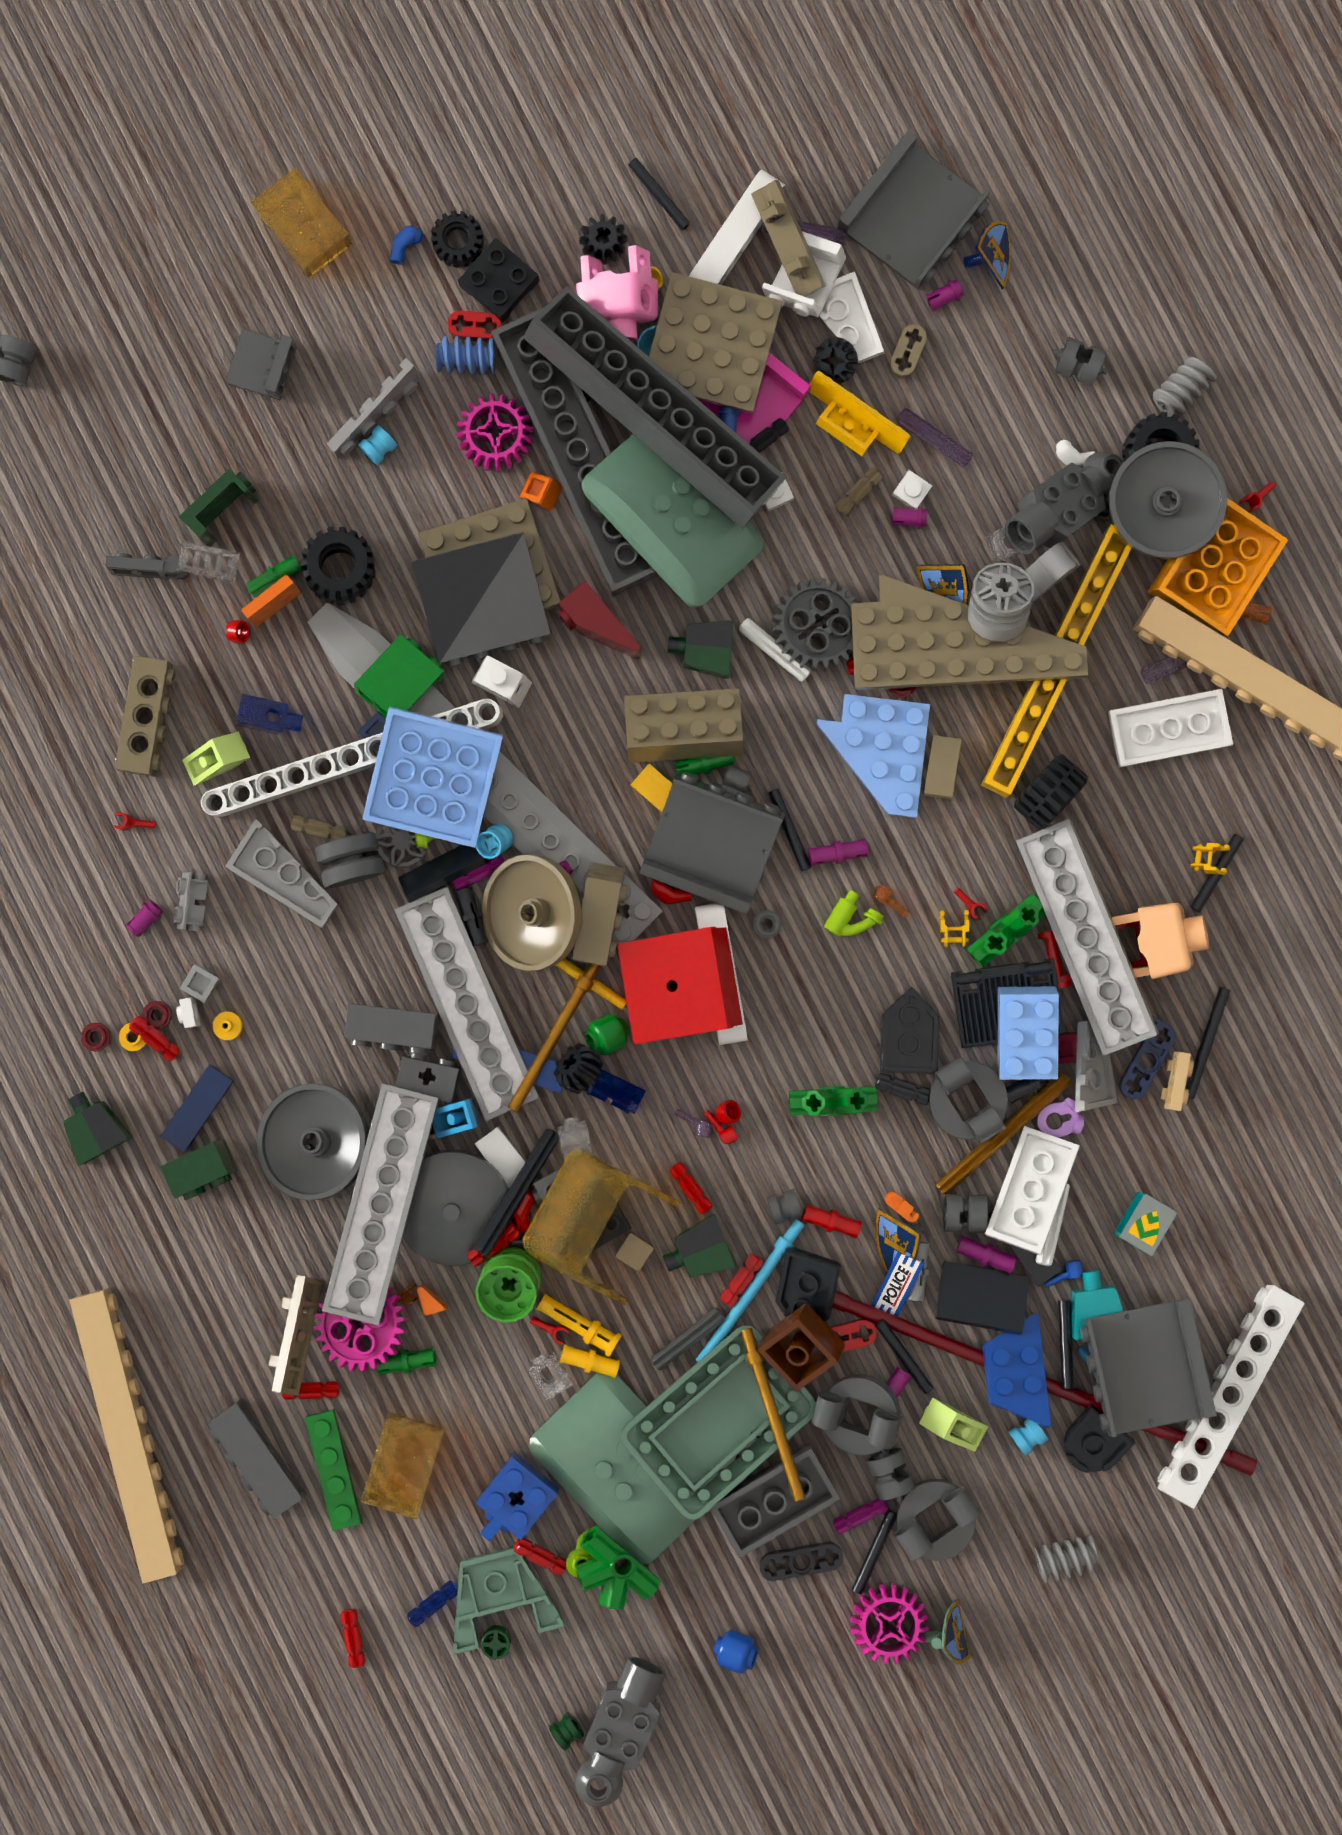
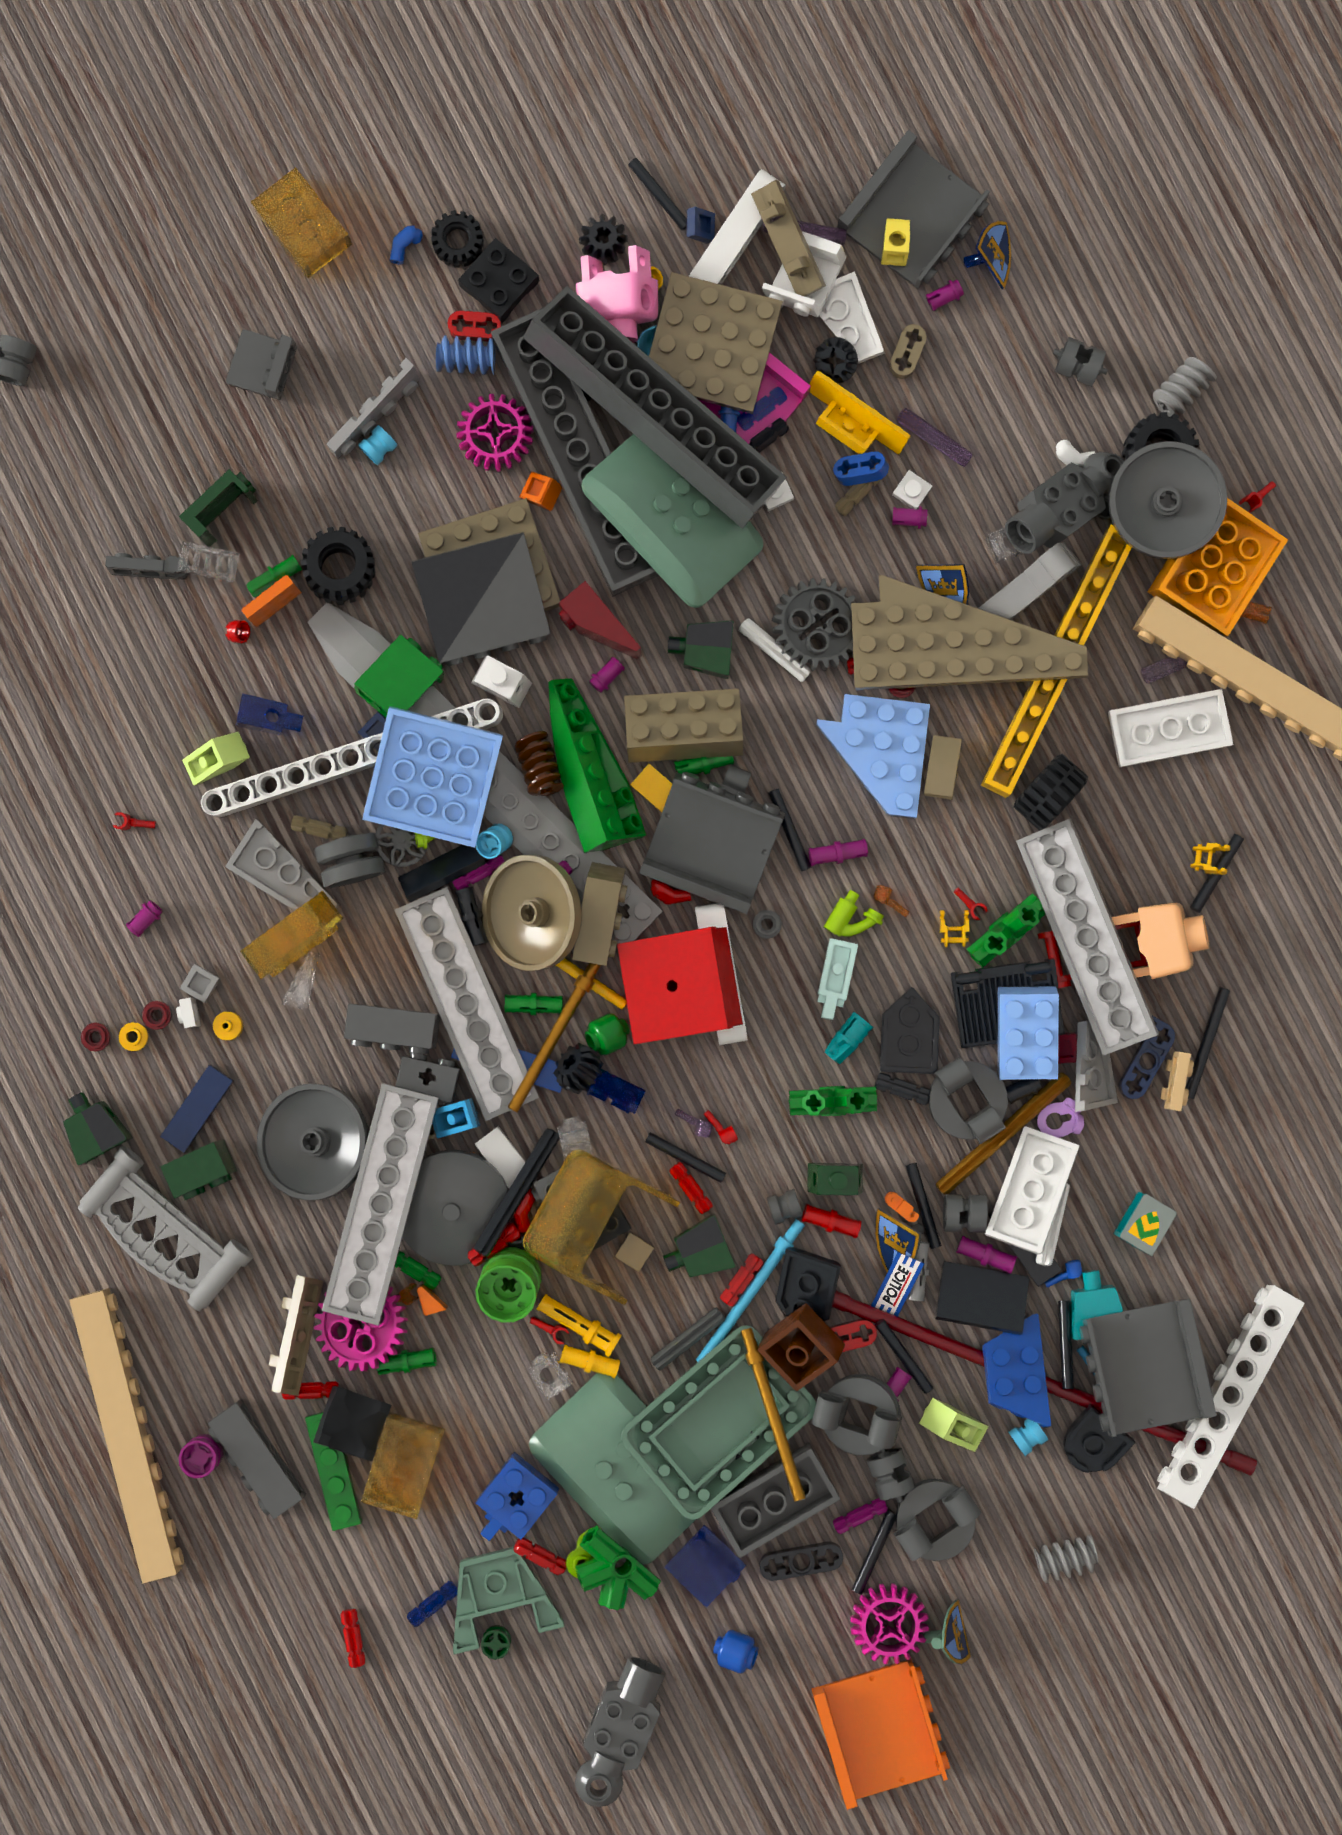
(142, 673): dark tan brick -> none
(154, 1038): red axle -> none
(189, 891): light grey hinge -> none
(200, 1456): none -> magenta wheel
(216, 1262): none -> light grey piece
(293, 936): none -> clear yellow brick
(302, 984): none -> clear slope
(352, 1423): none -> black brick
(417, 1271): none -> green axle
(533, 1004): none -> green pin
(536, 765): none -> reddish brown piece
(566, 1731): dark green wheel -> none
(591, 775): none -> green wedge
(606, 675): none -> magenta pin
(685, 1157): none -> black piece
(700, 224): none -> dark blue plate
(705, 1566): none -> clear blue hinge
(728, 1112): red hinge -> none
(762, 408): none -> clear blue axle
(835, 1178): none -> dark green torso
(836, 976): none -> light aqua hinge
(848, 1038): none -> teal hinge
(861, 468): none -> blue beam
(880, 1731): none -> orange panel
(896, 242): none -> light yellow leg
(923, 1205): none -> black piece
(1000, 601): light grey wheel -> none

